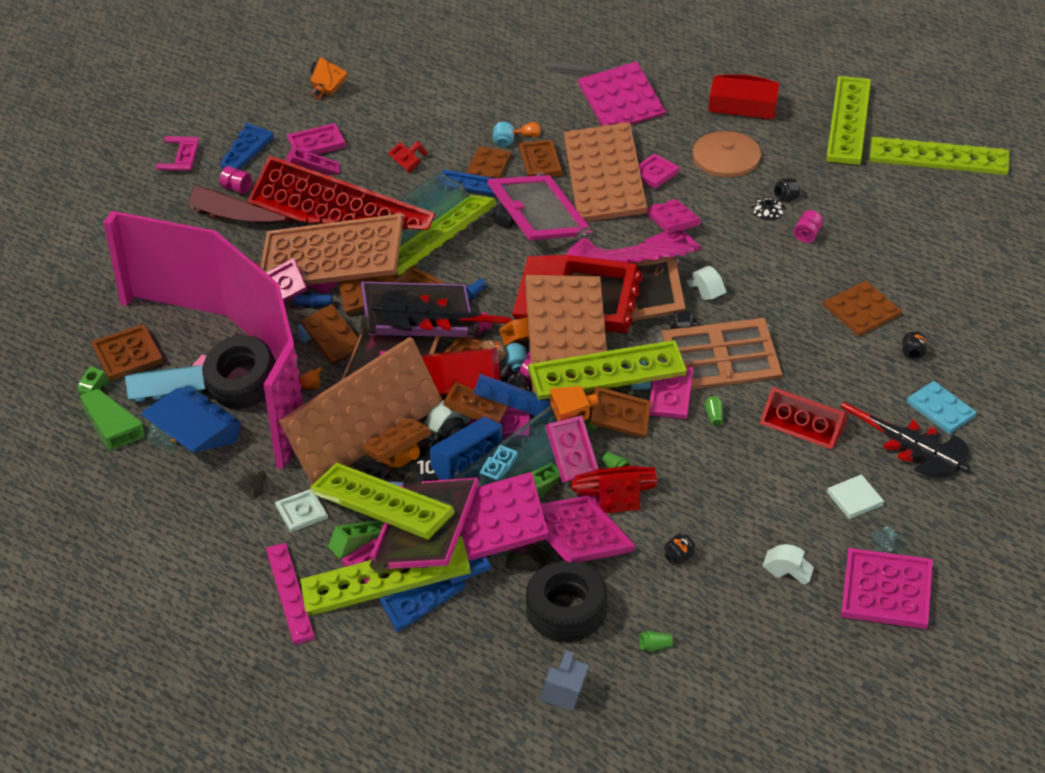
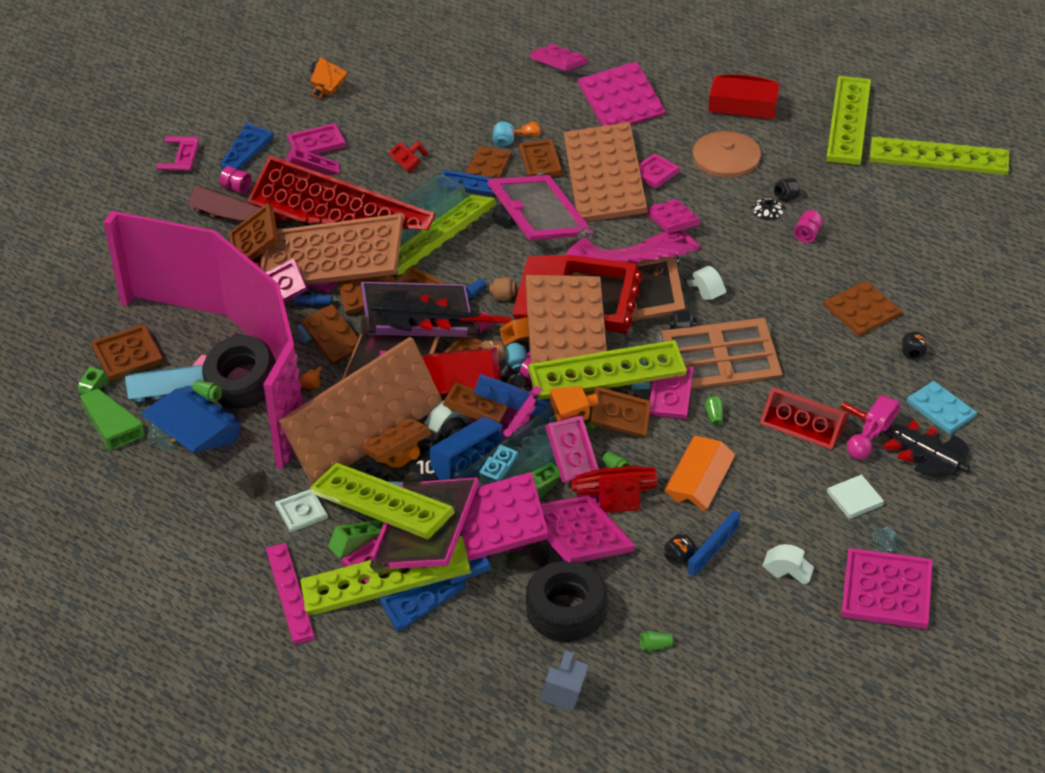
(208, 390): none -> bright green cone
(255, 233): none -> dark orange plate
(503, 289): none -> medium nougat head
(526, 409): none -> dark pink plate
(559, 57): none -> dark pink plate
(700, 472): none -> orange slope
(714, 543): none -> blue tile
(877, 420): none -> dark pink beam

